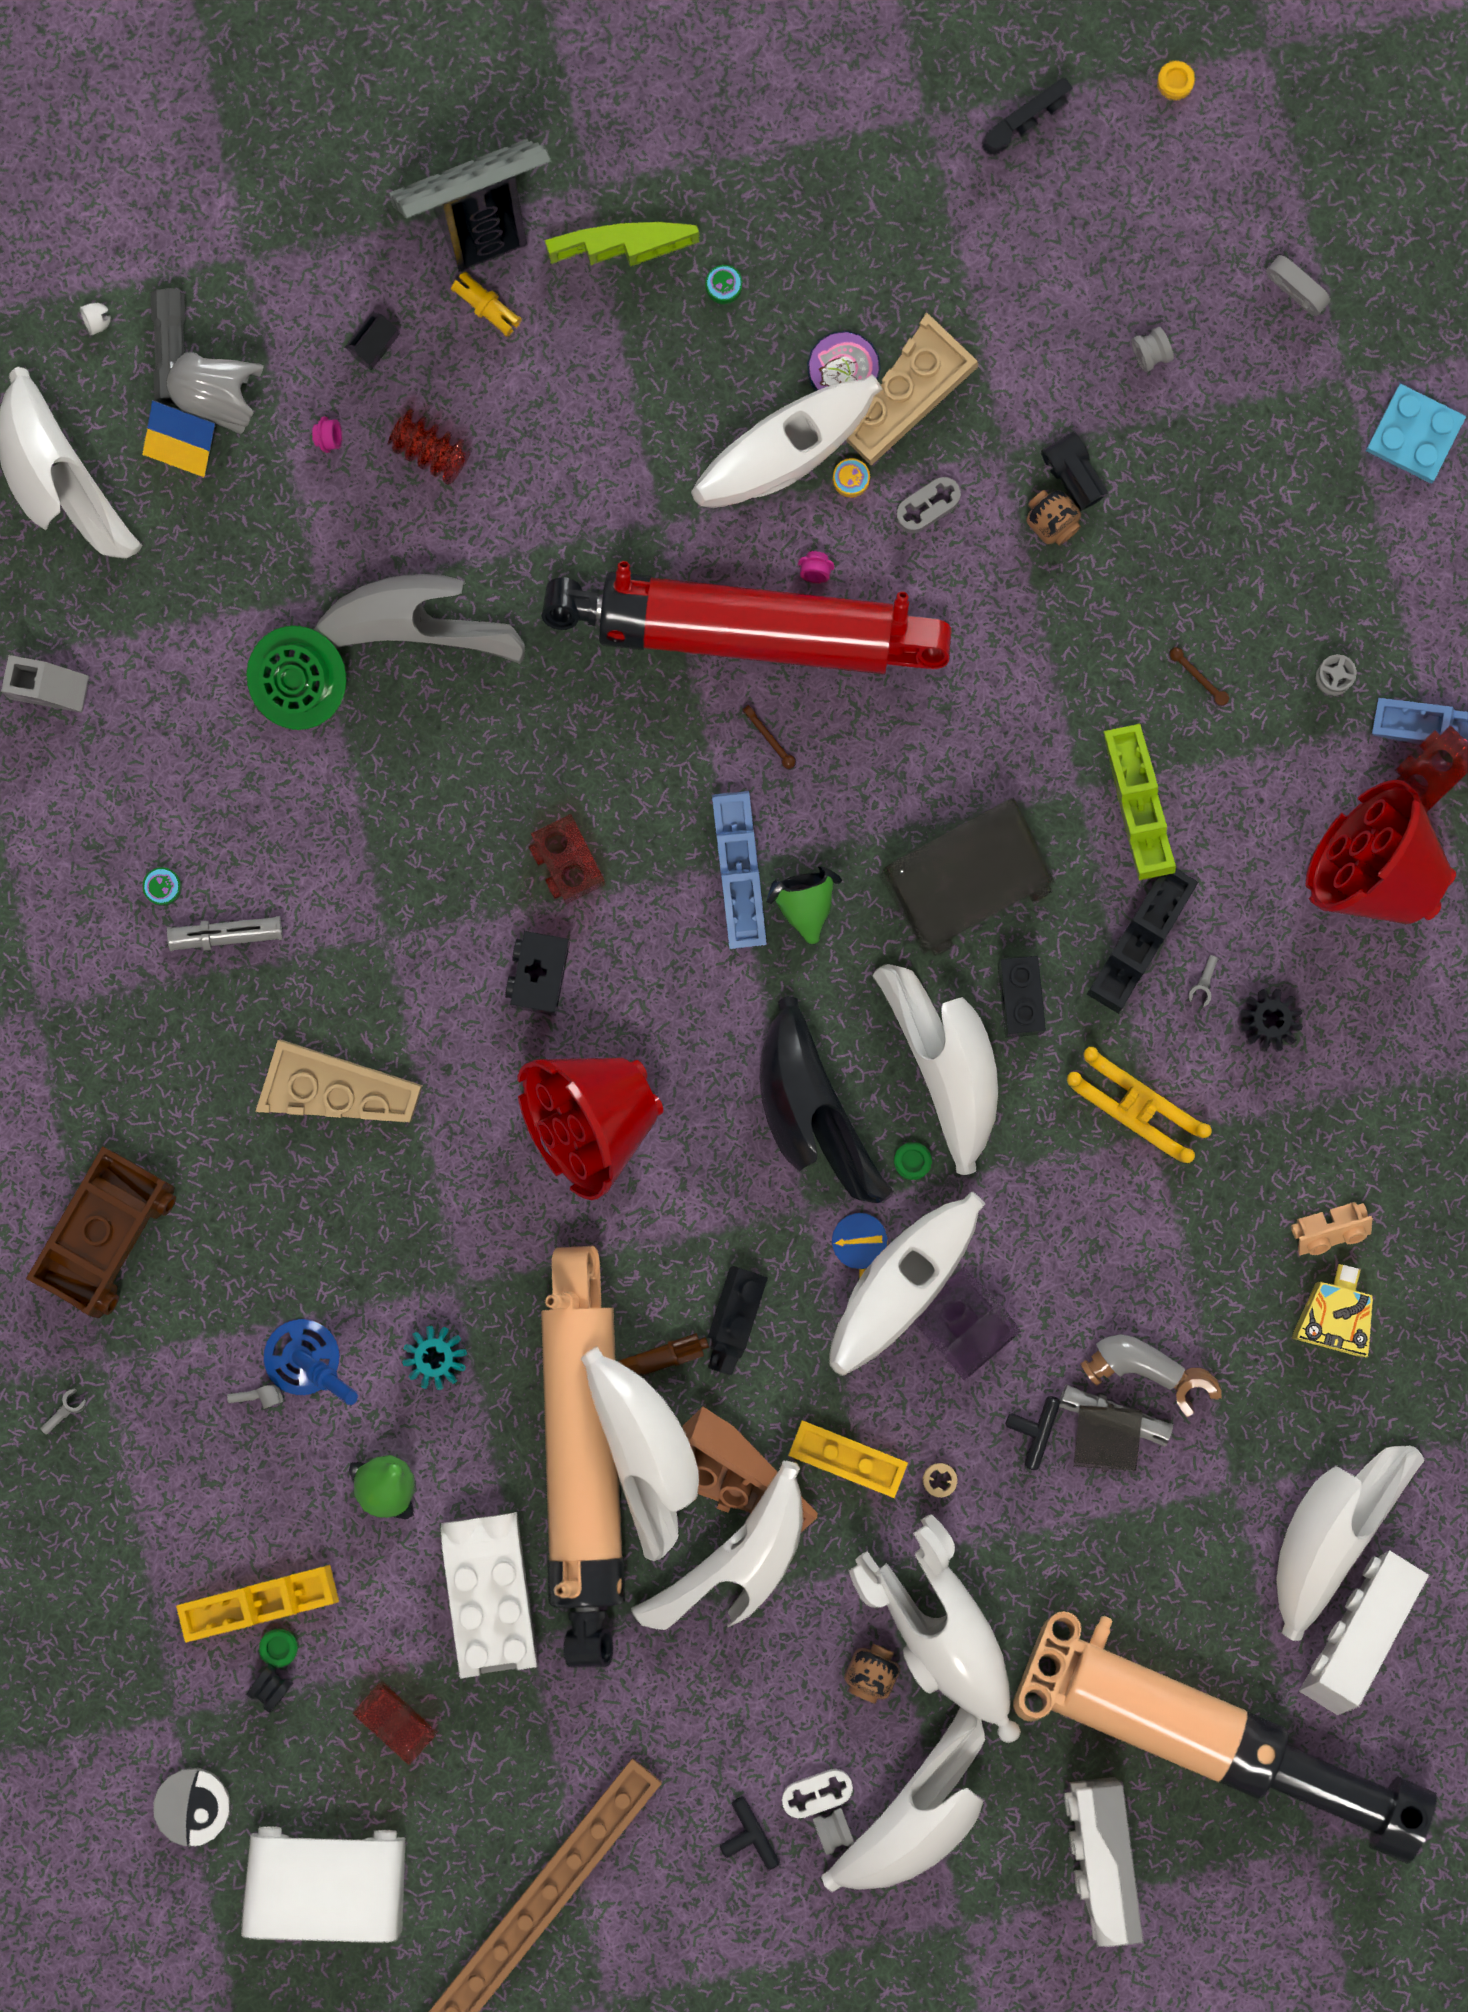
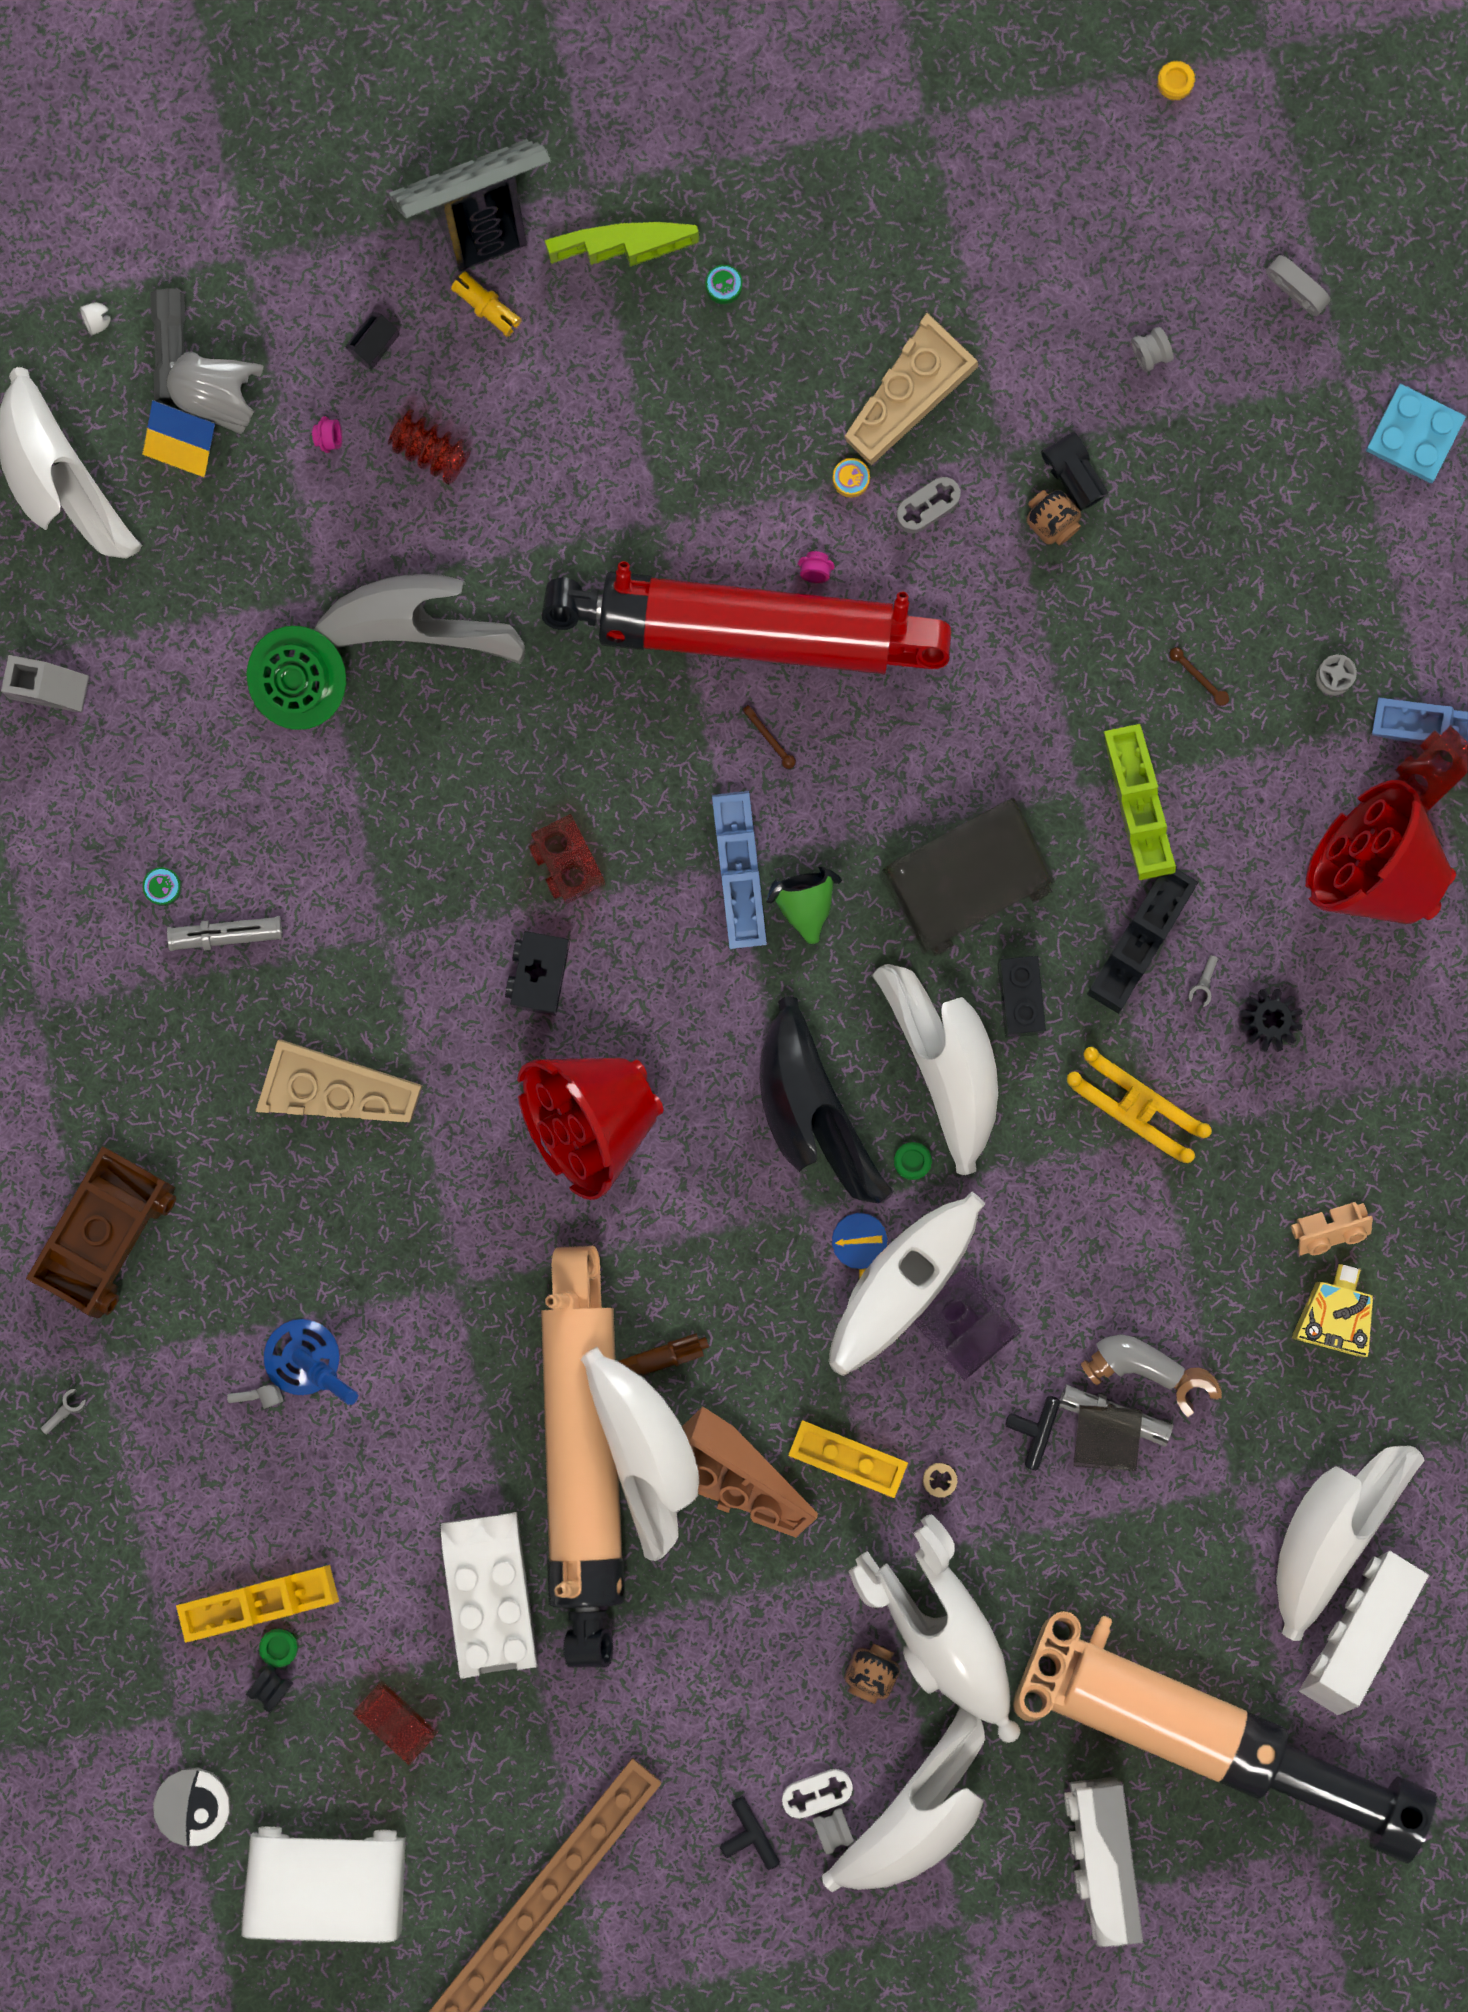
(384, 1487): bright green hat -> none
(441, 1347): teal gear -> none
(734, 1318): black hinge -> none
(752, 1558): white piece -> none
(786, 444): white piece -> none
(842, 358): tile -> none
(1024, 118): black hinge -> none

